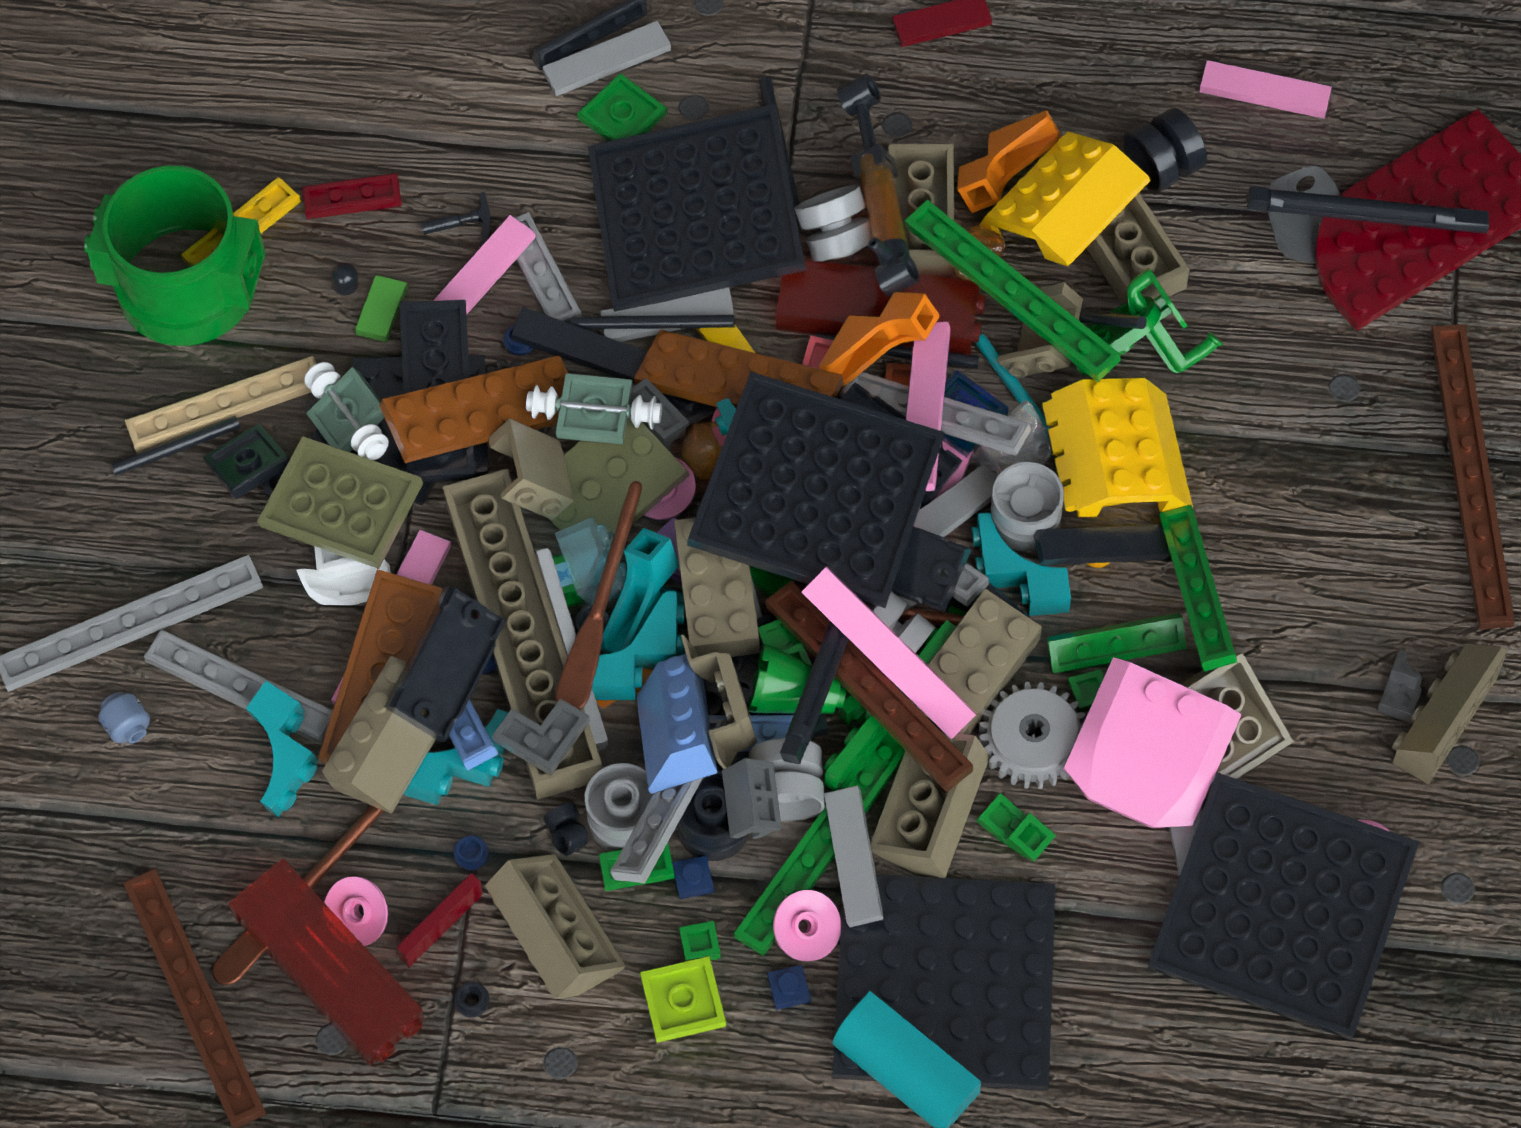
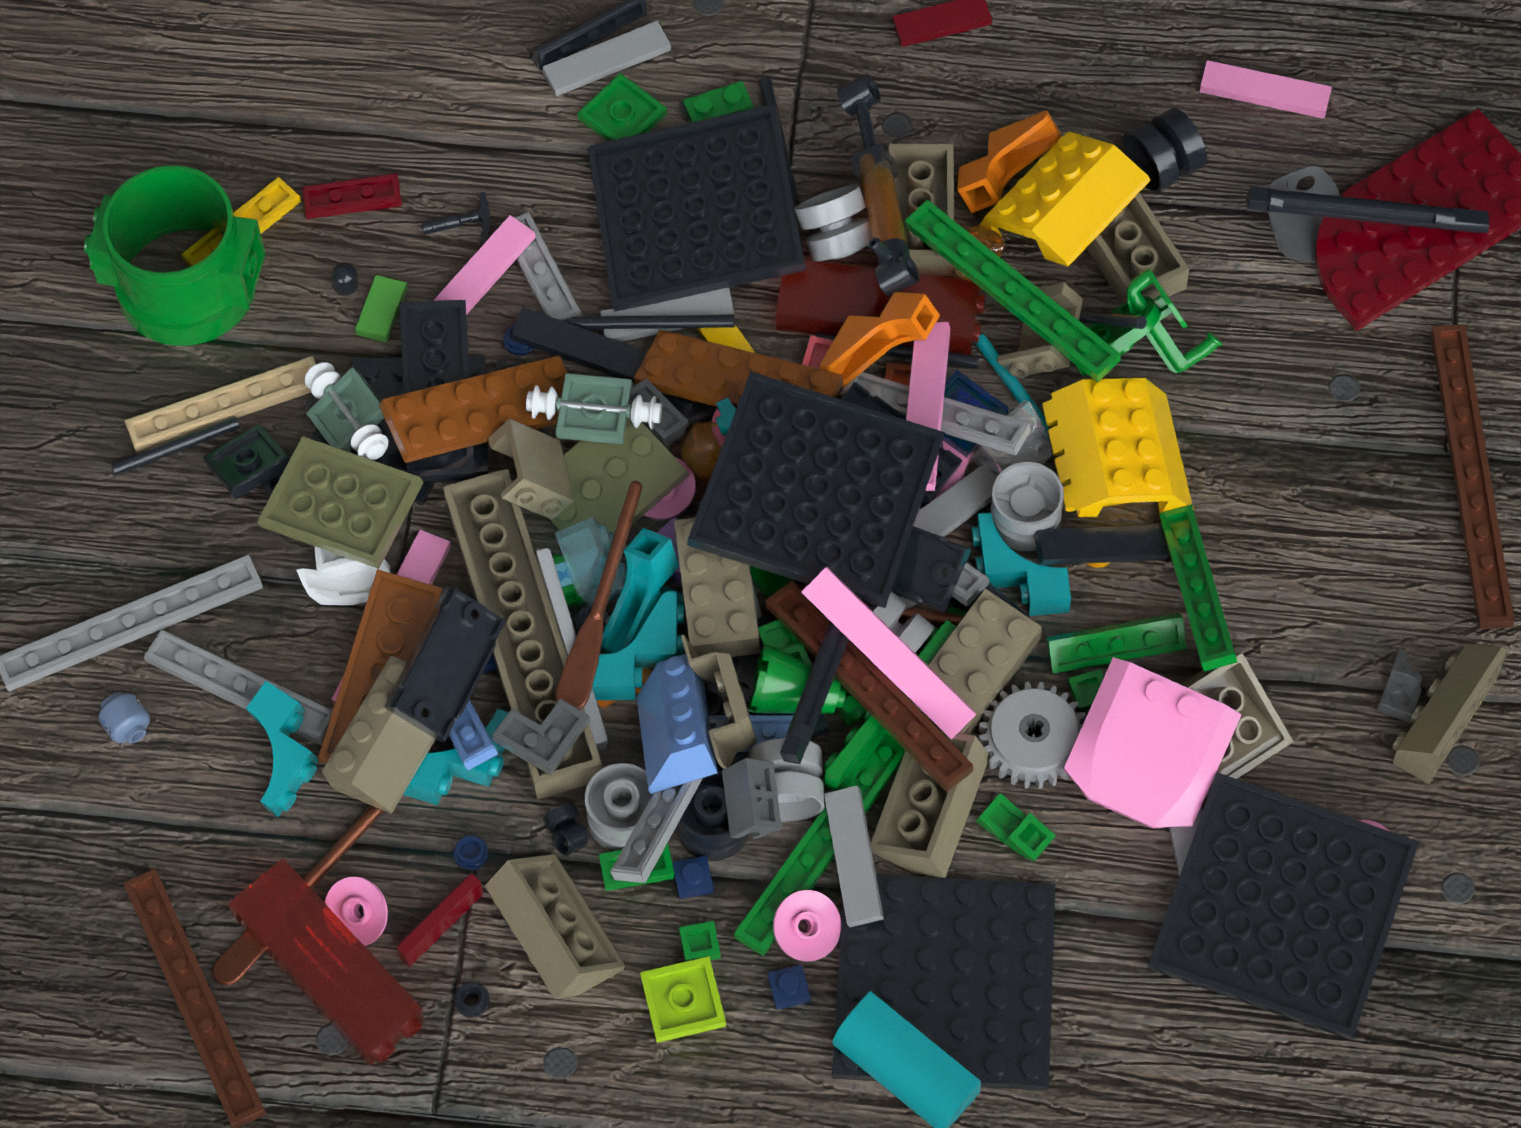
(718, 102): none -> green plate

